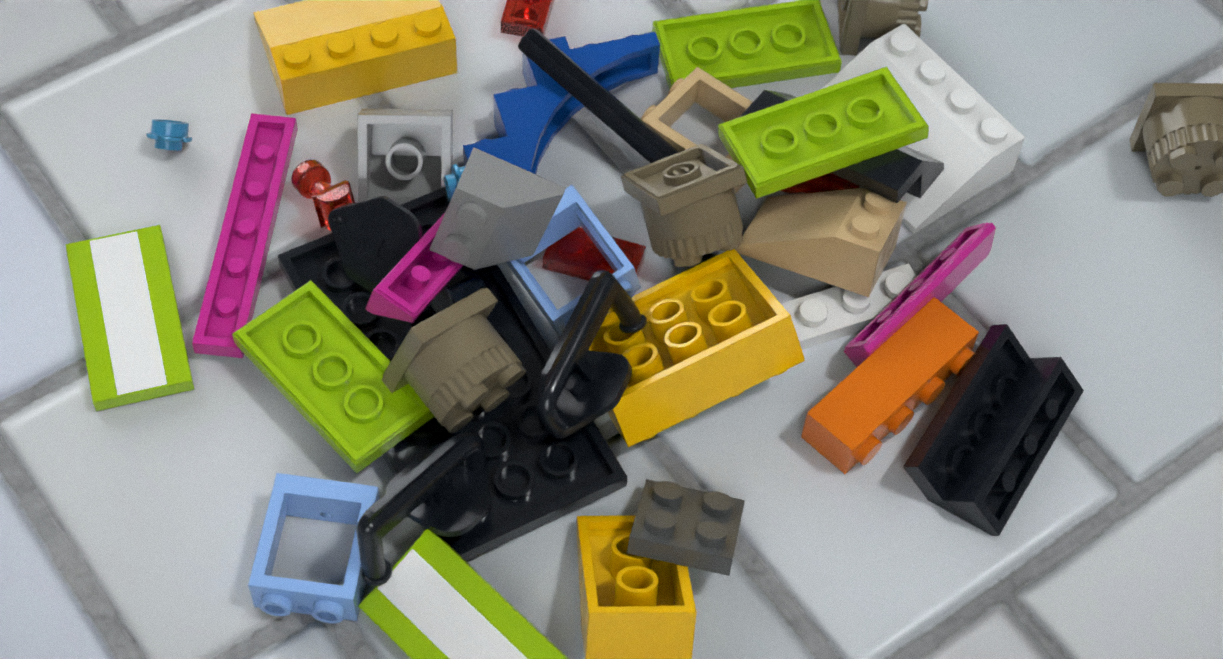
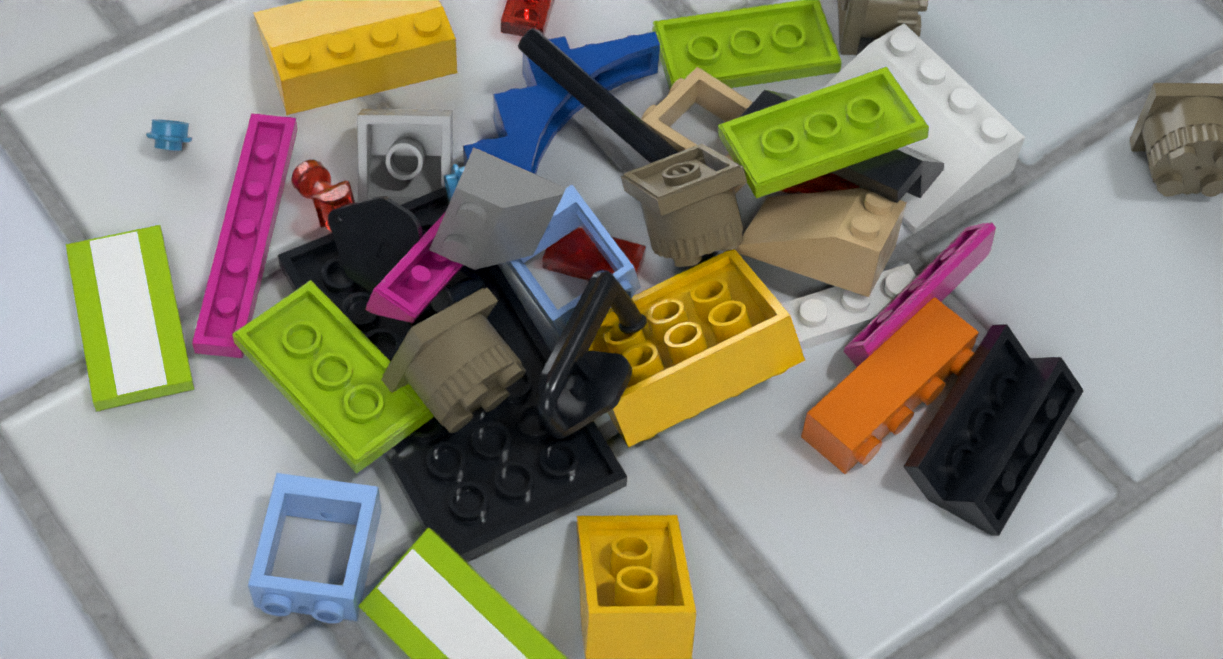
(441, 493): black piece -> none
(686, 526): dark grey plate -> none

